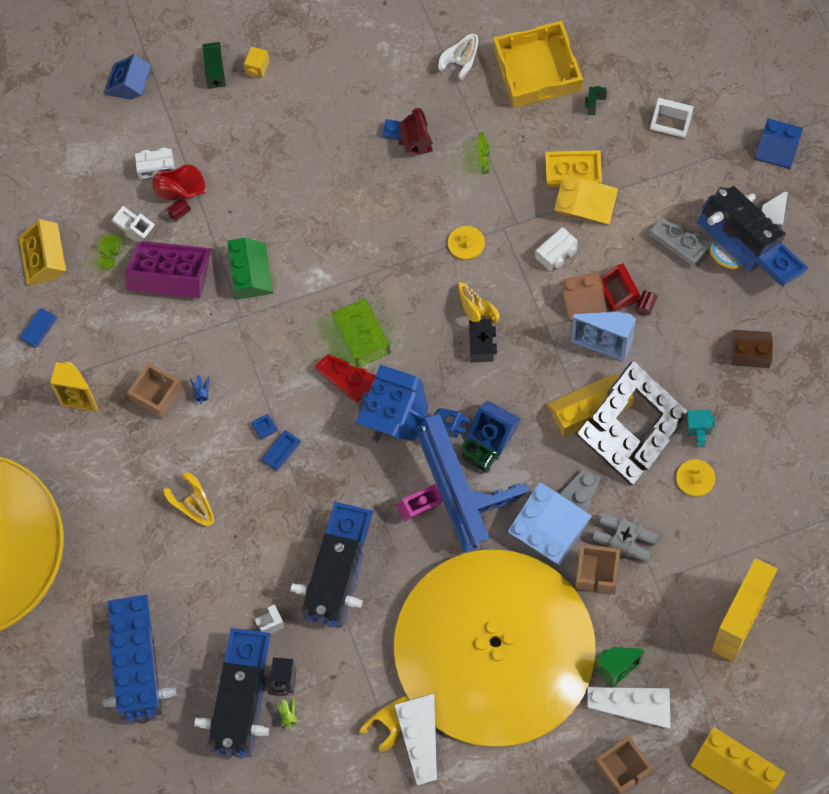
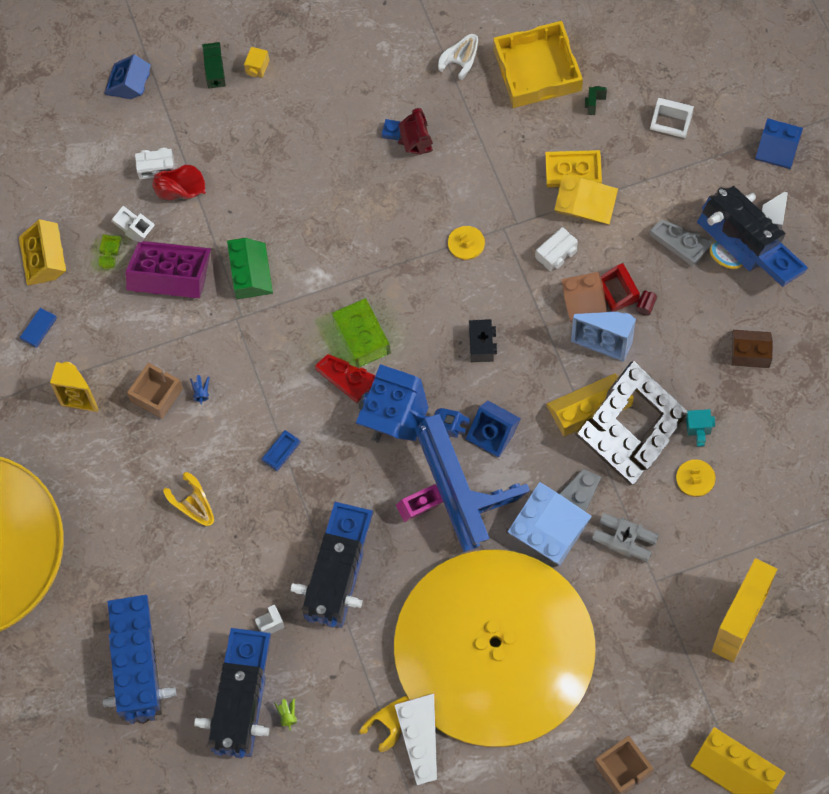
(178, 209): dark red piece -> none
(264, 426): blue tile -> none
(283, 676): black brick -> none
(475, 305): yellow animal -> none
(482, 457): dark green piece -> none
(483, 152): clear neon green slope -> none
(597, 568): medium nougat piece -> none
(617, 663): green slope -> none
(636, 704): white wing -> none

